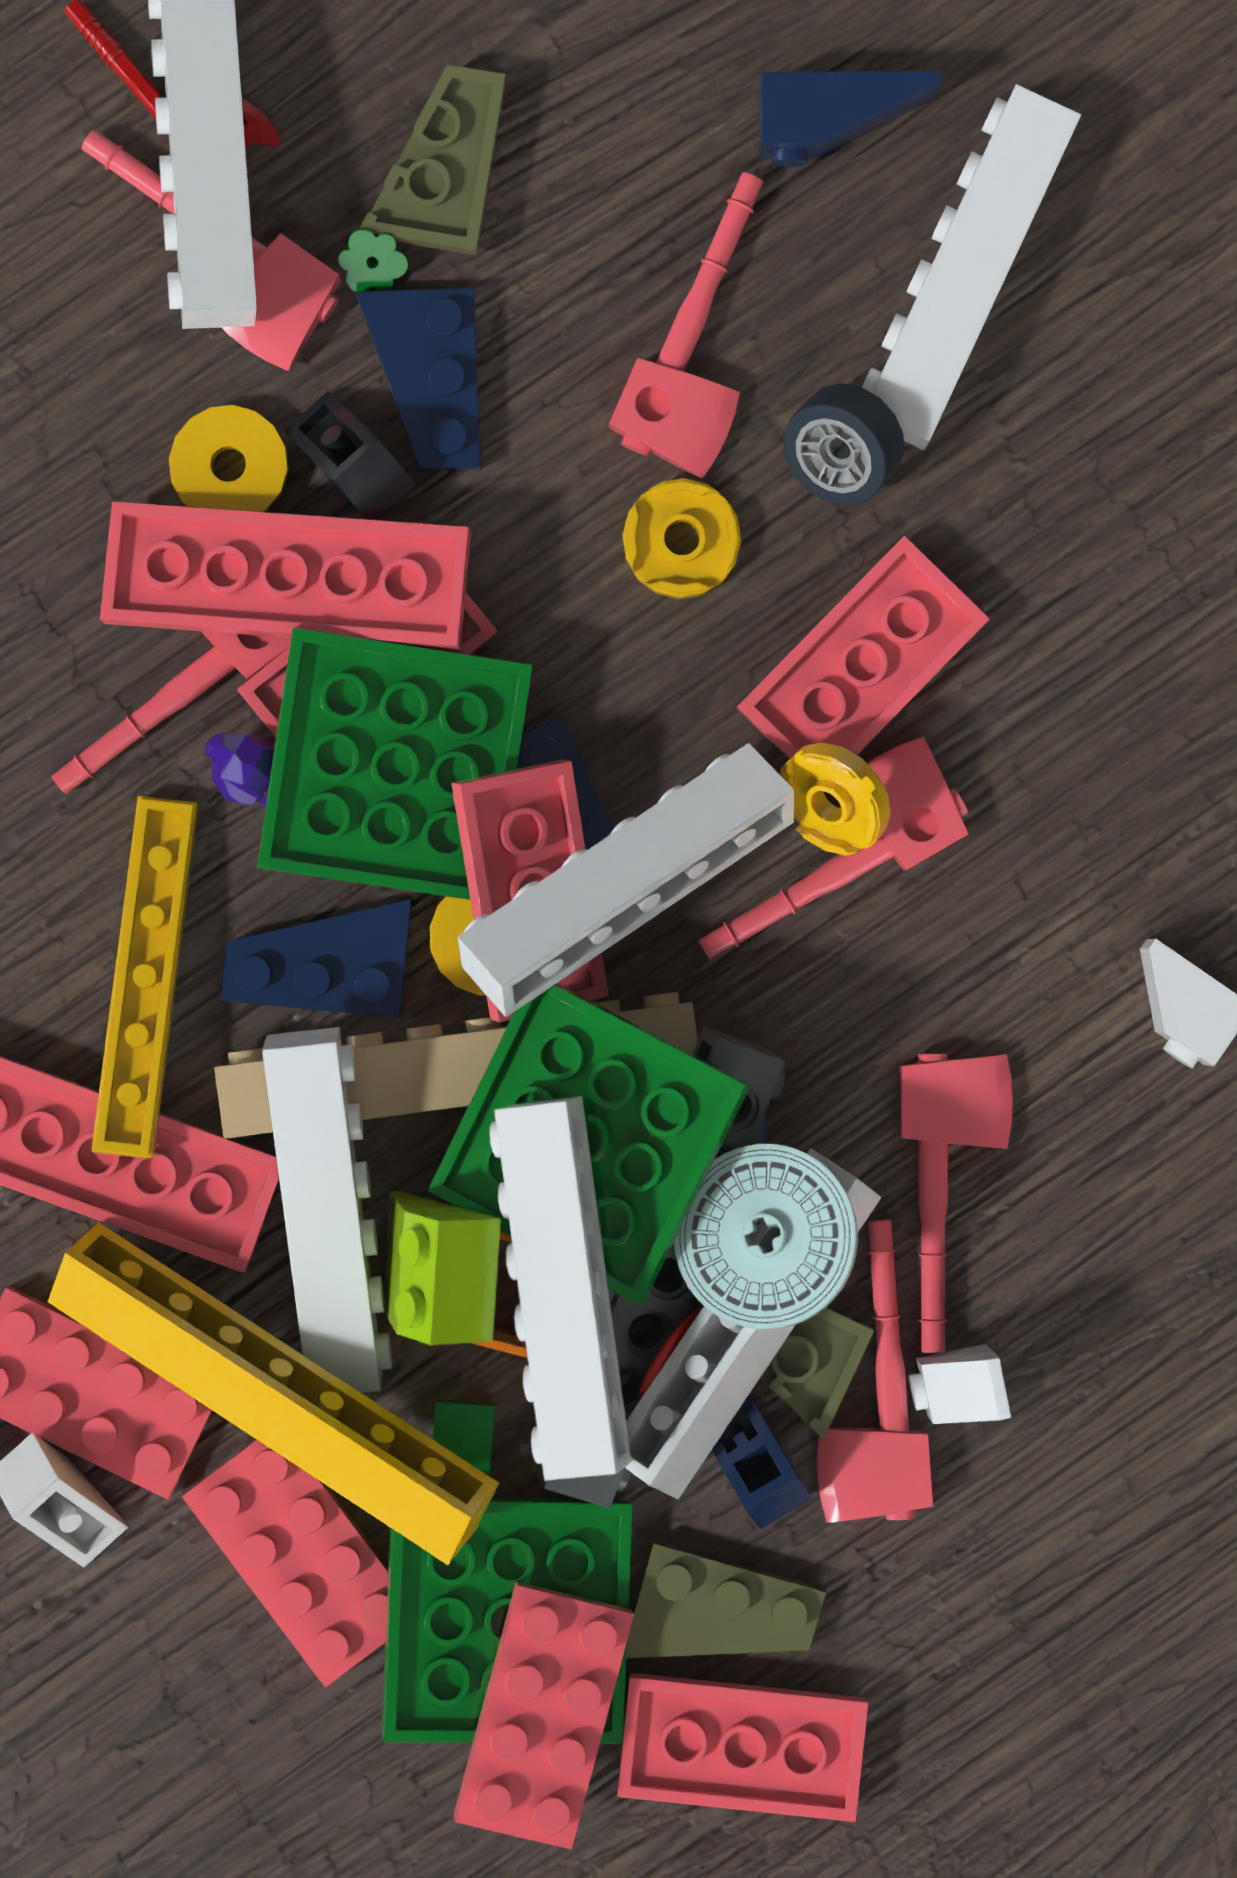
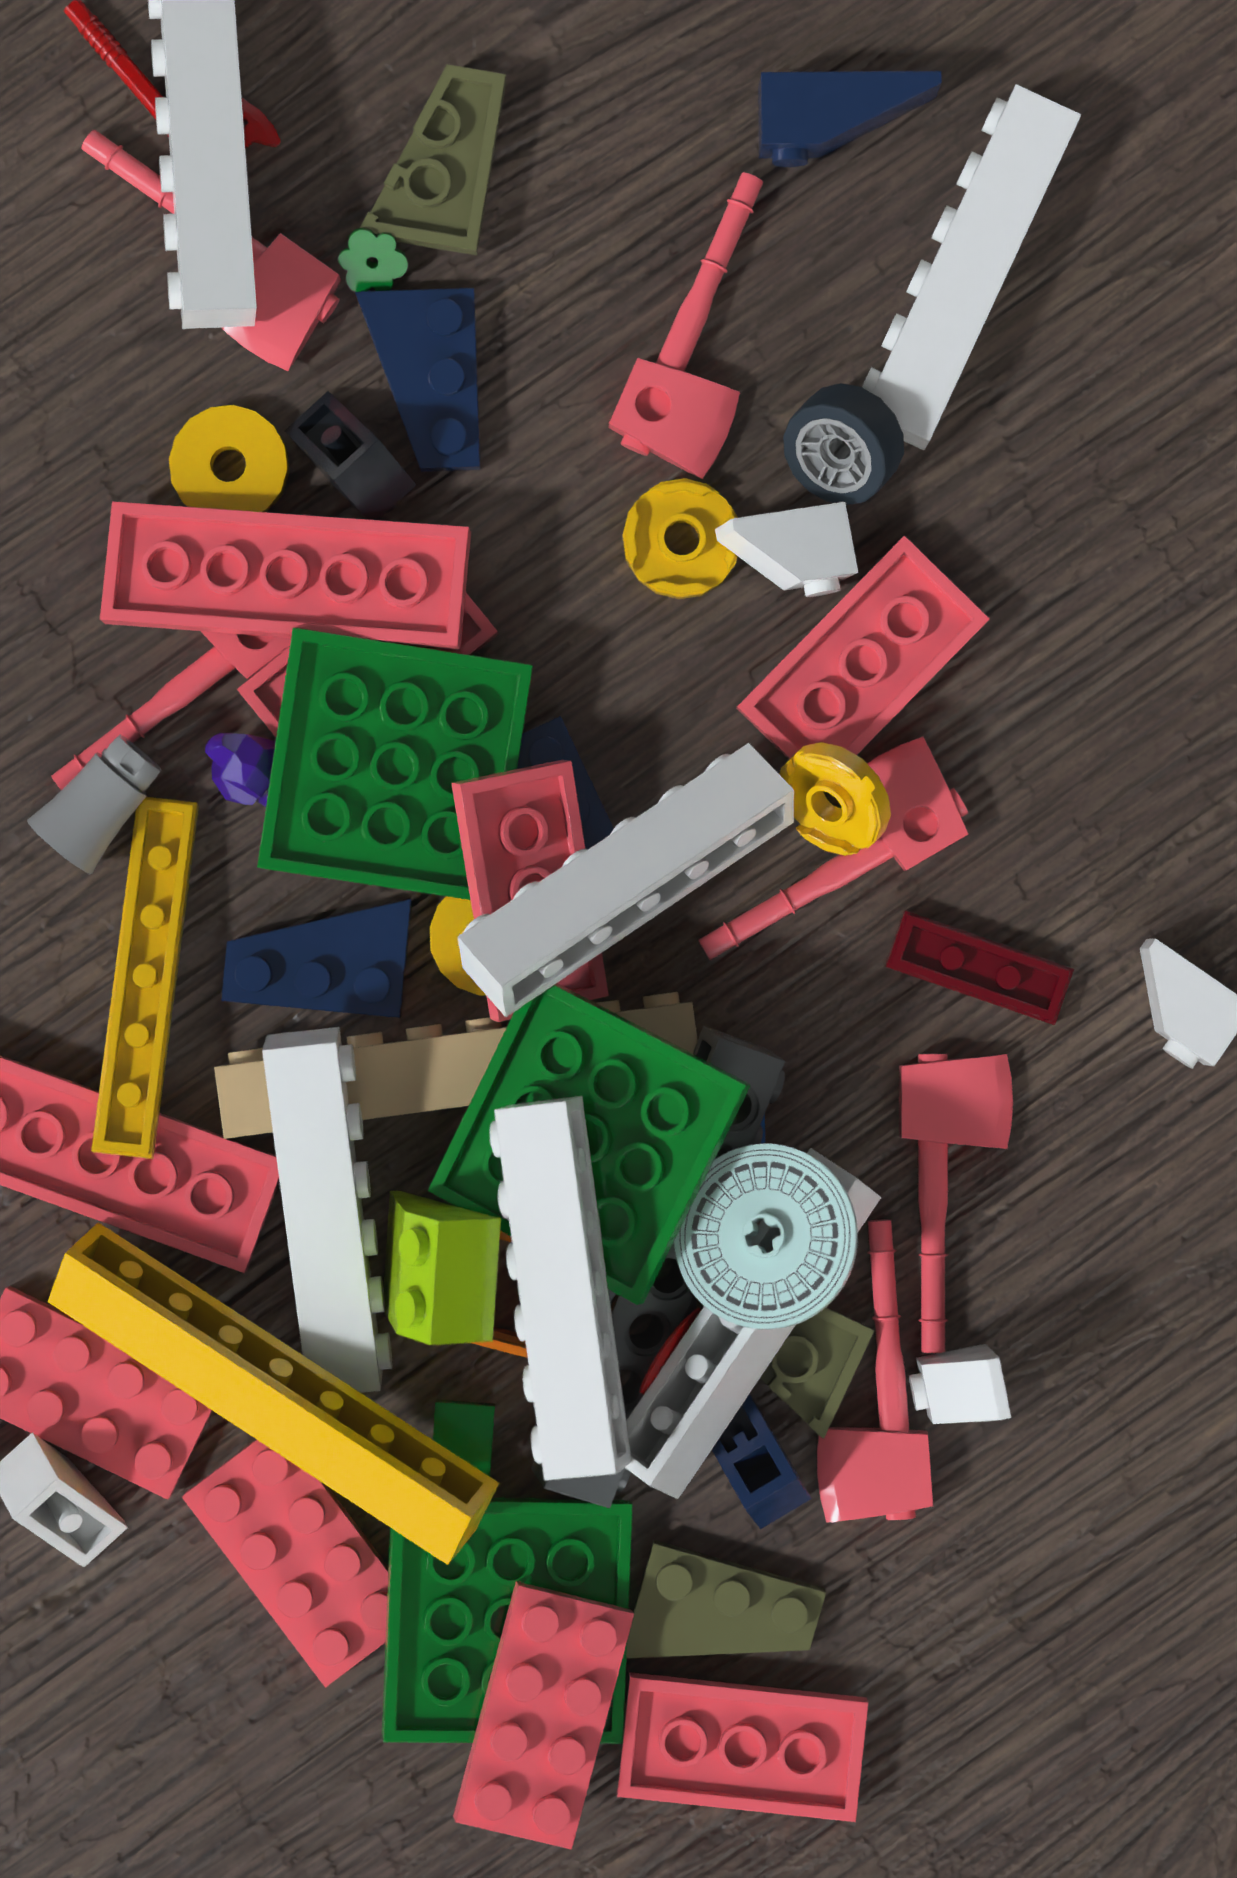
(96, 803): none -> light grey plant
(796, 546): none -> white slope
(979, 967): none -> dark red tile

